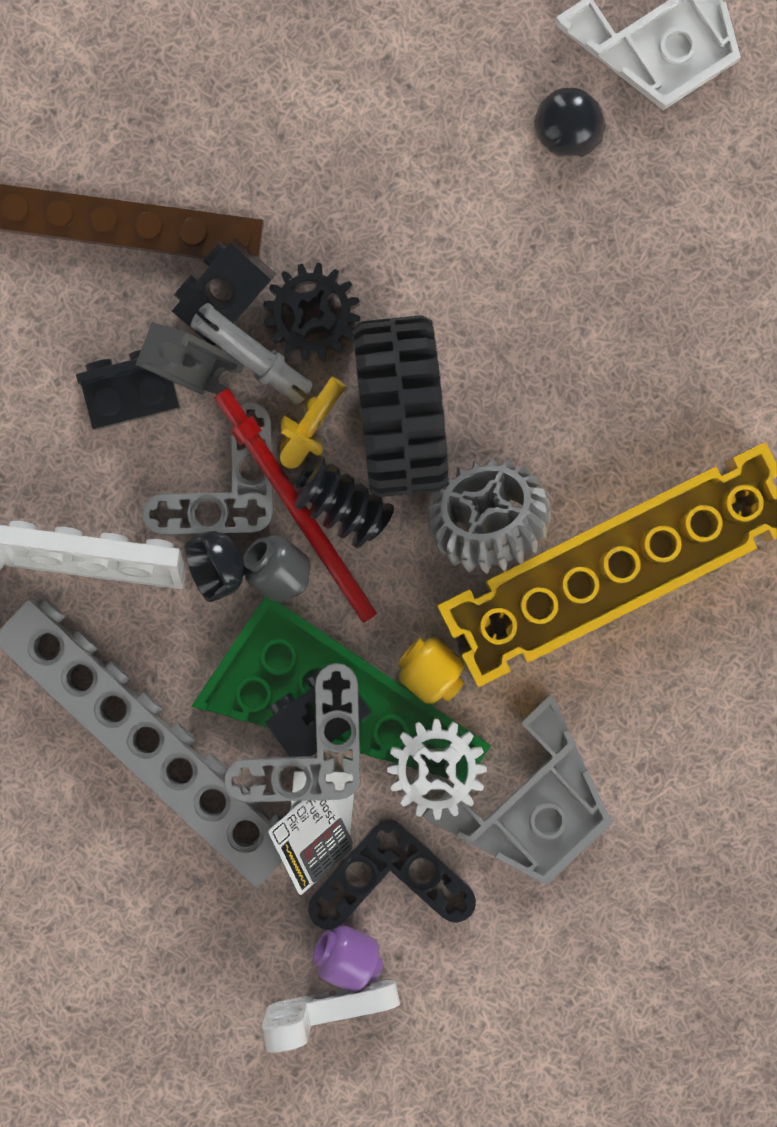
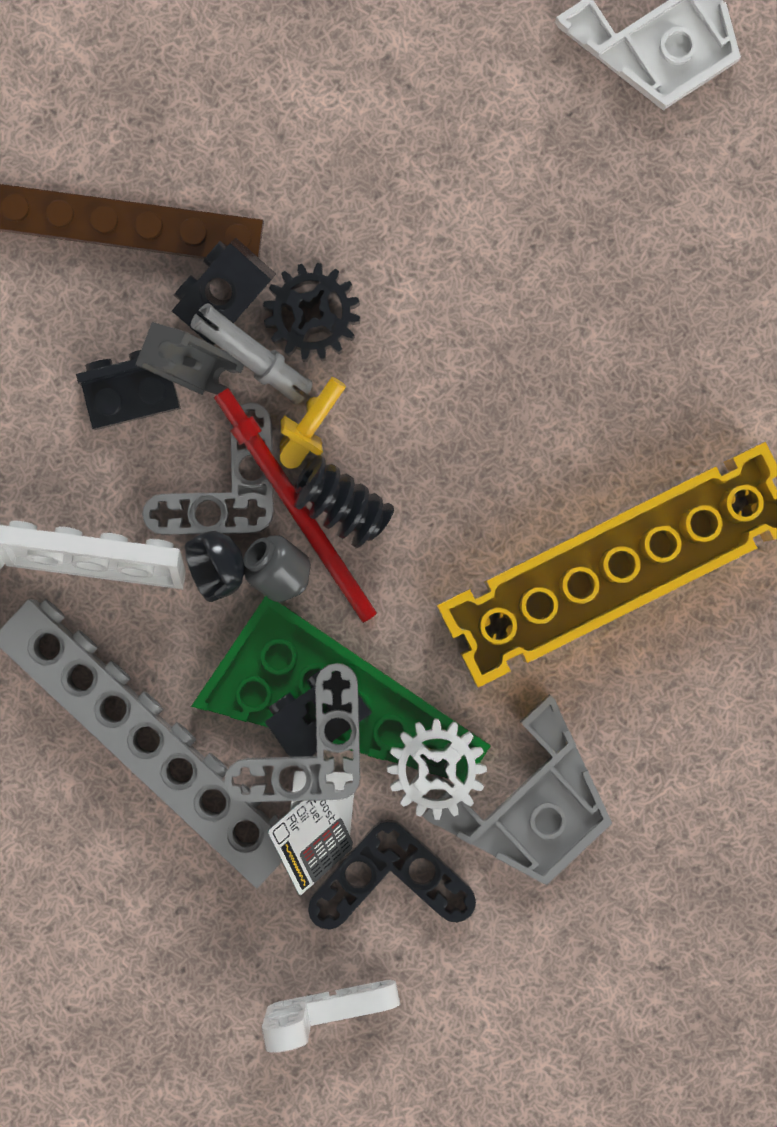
(347, 958): medium lavender head -> none
(401, 405): black tyre -> none
(431, 670): yellow head -> none
(495, 527): light grey gear -> none
(570, 122): black hair -> none

